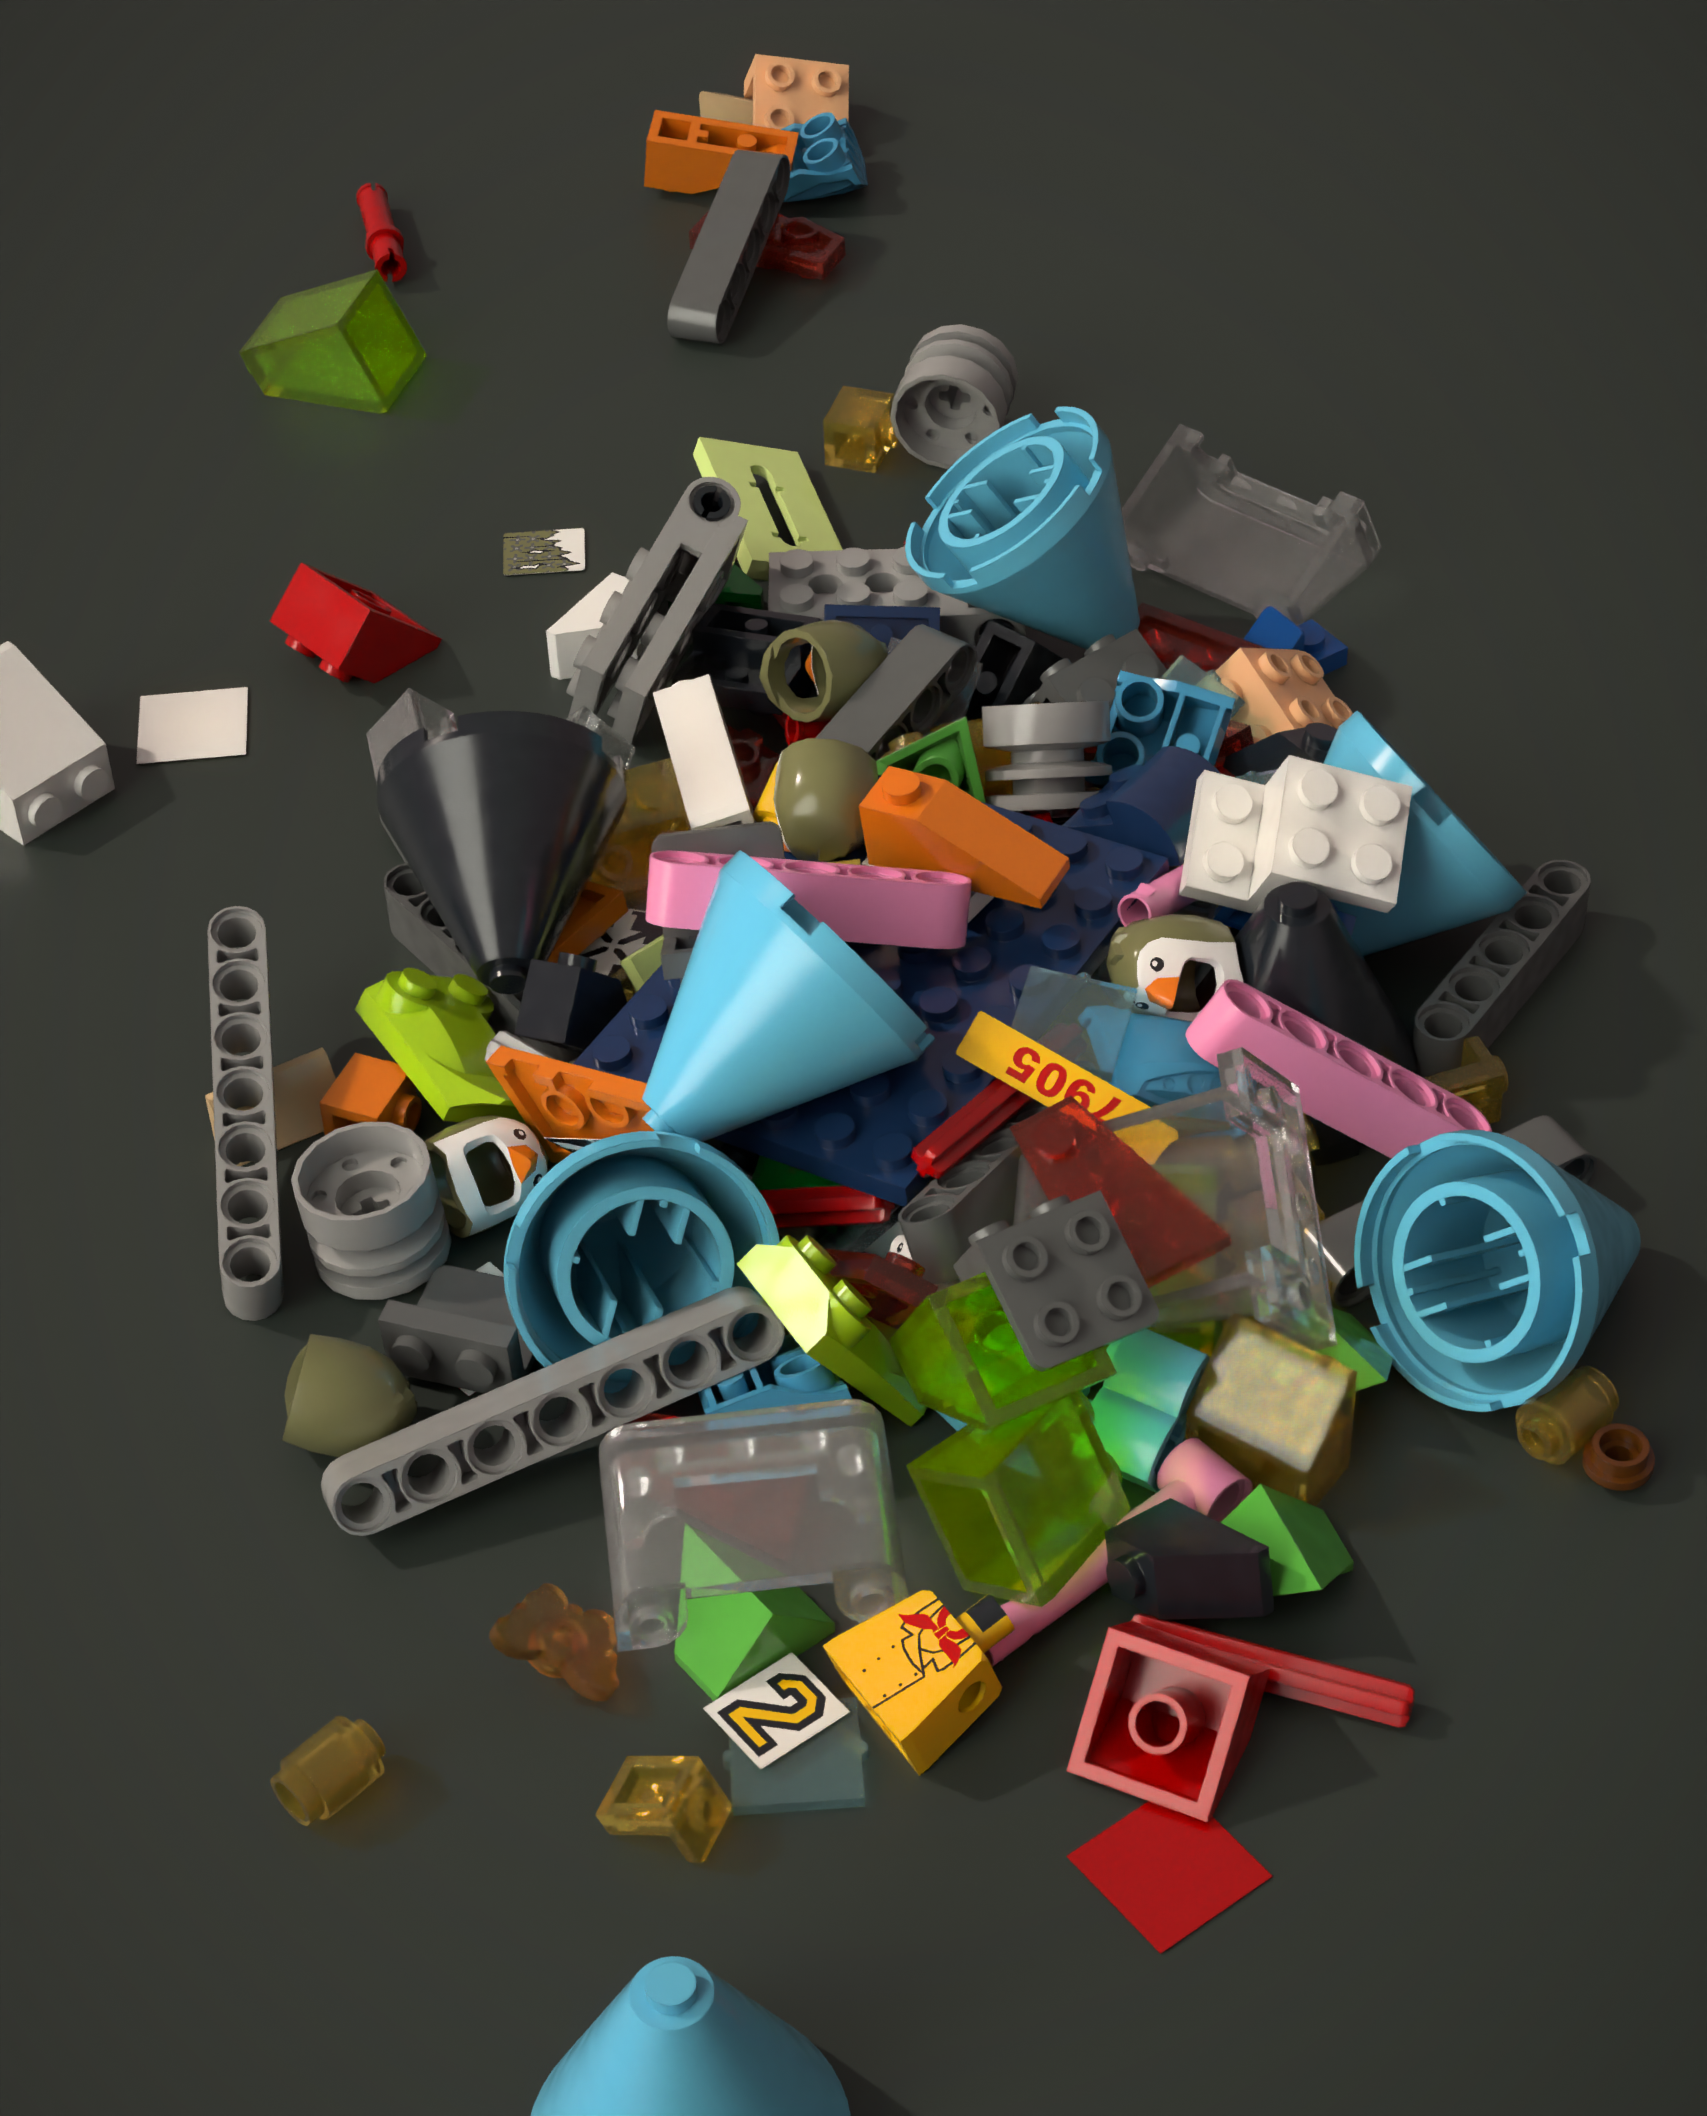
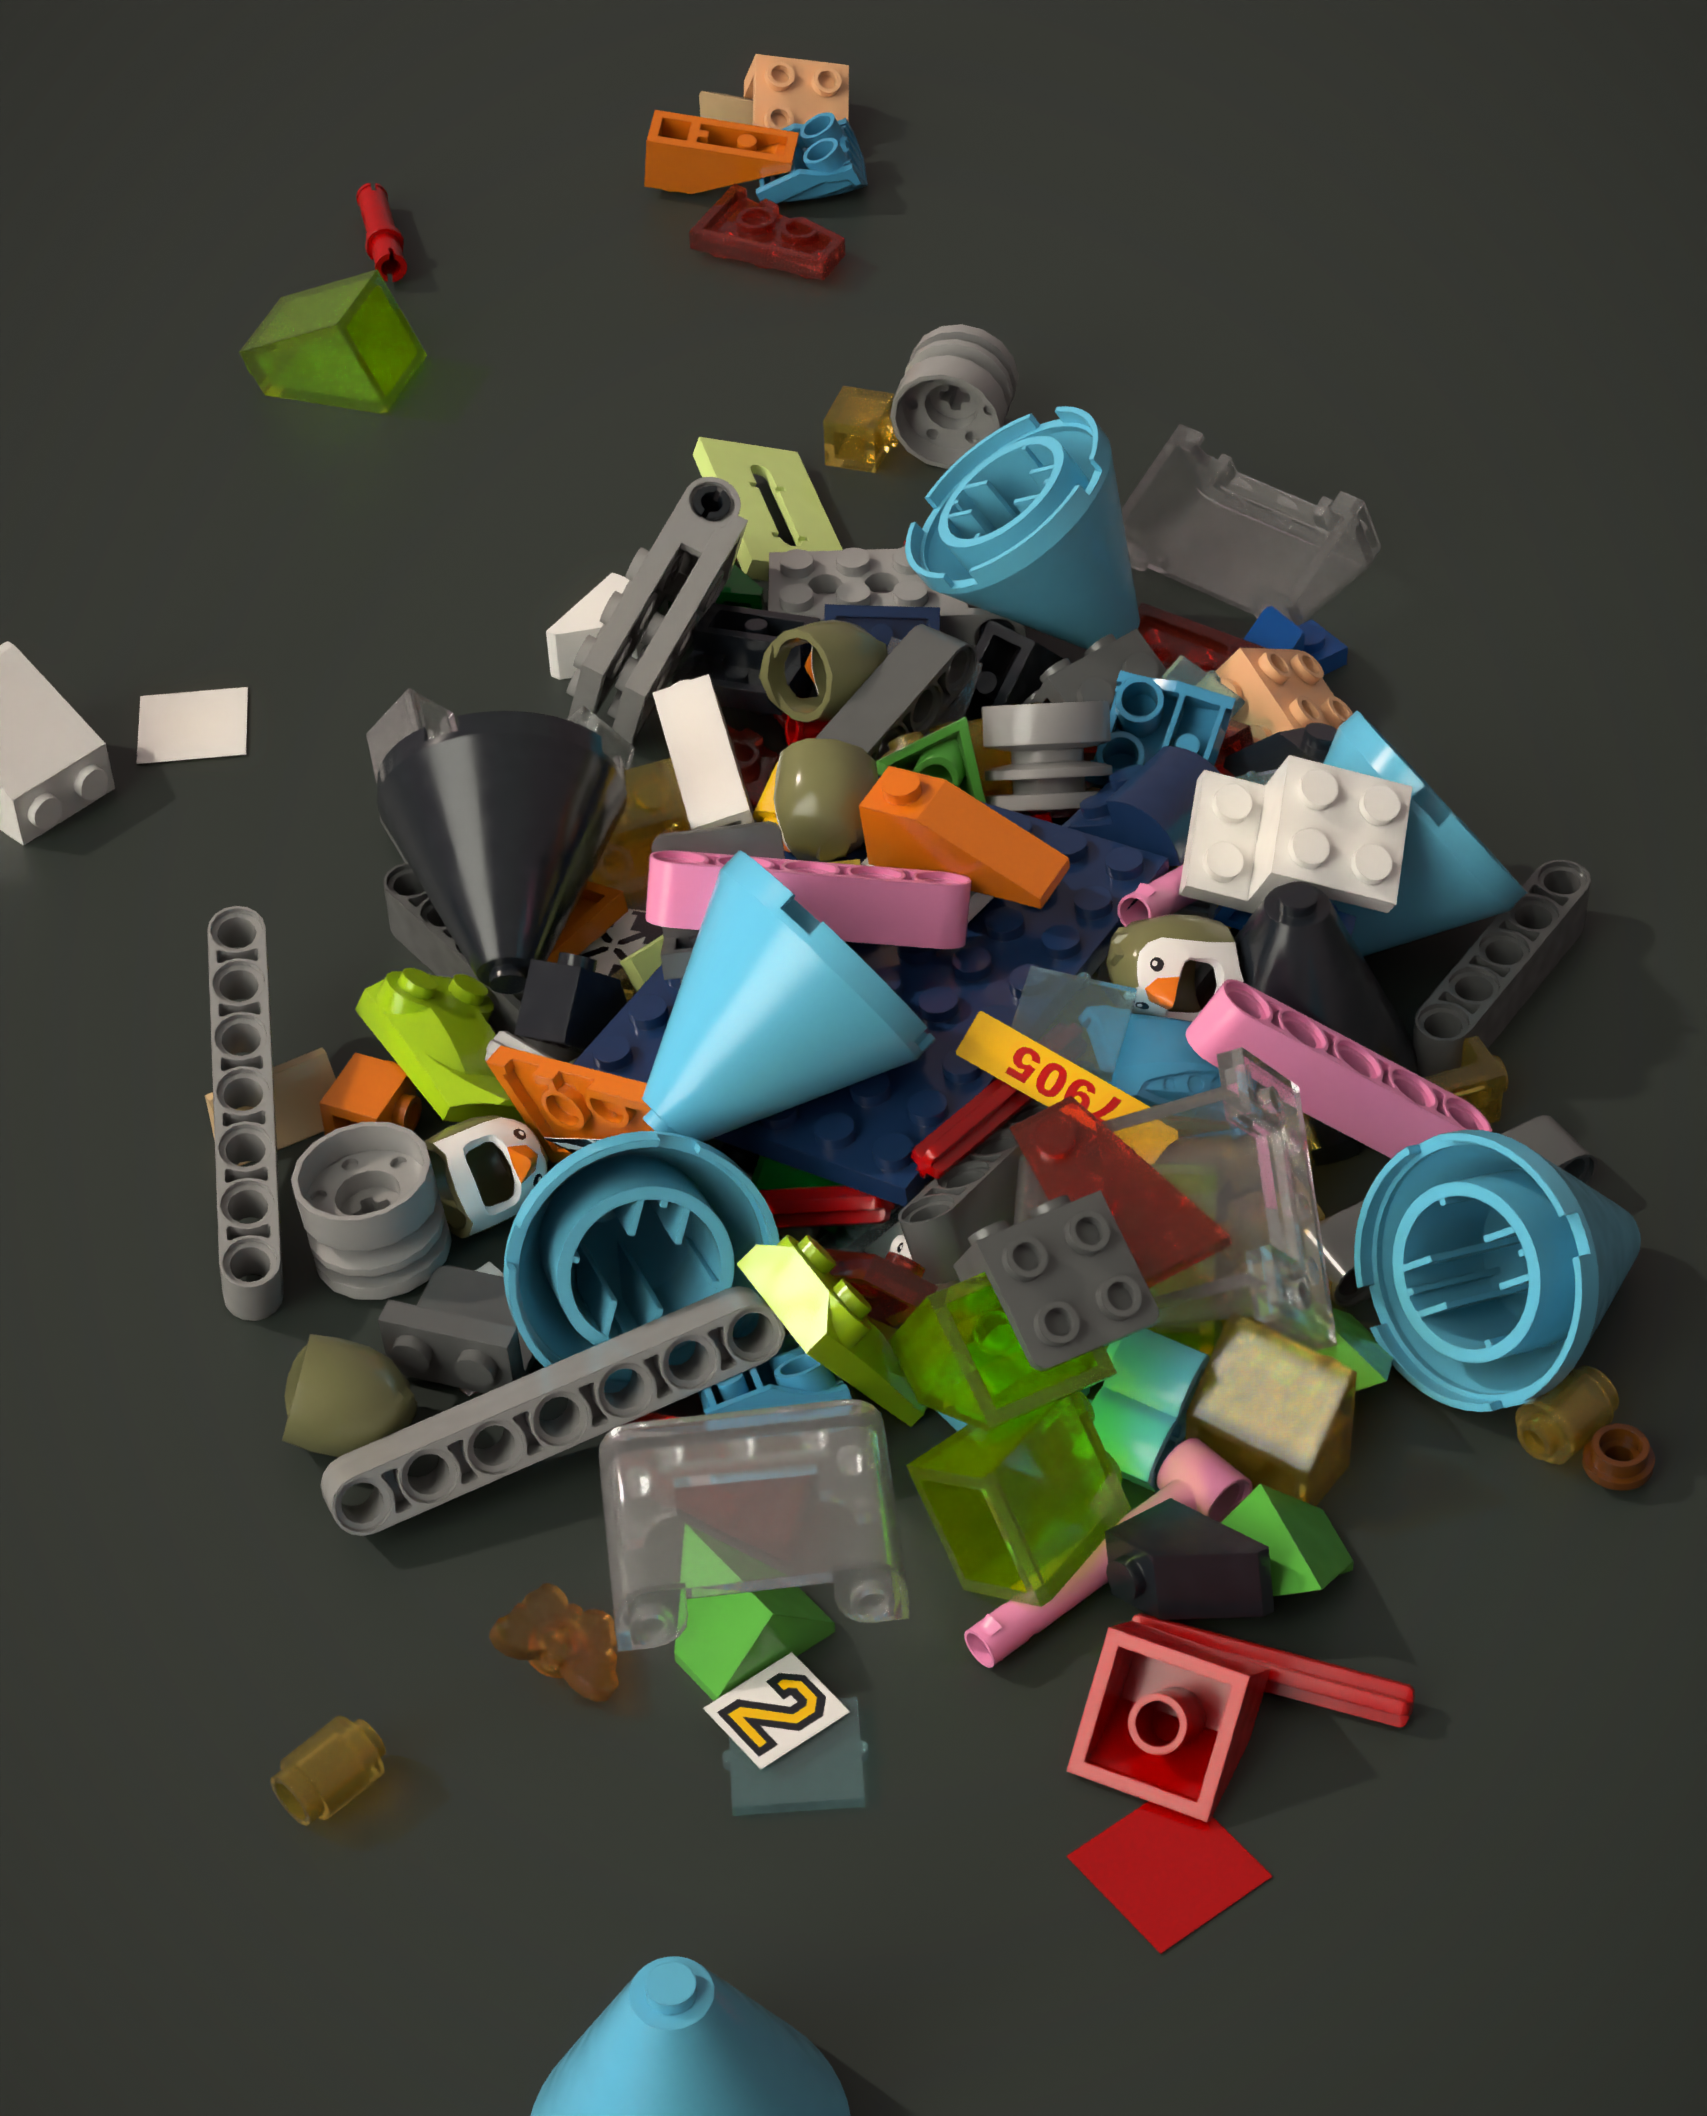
(348, 627): red slope -> none
(544, 551): sticker -> none
(667, 1799): clear yellow bracket -> none
(729, 246): dark grey beam -> none
(923, 1671): yellow torso -> none

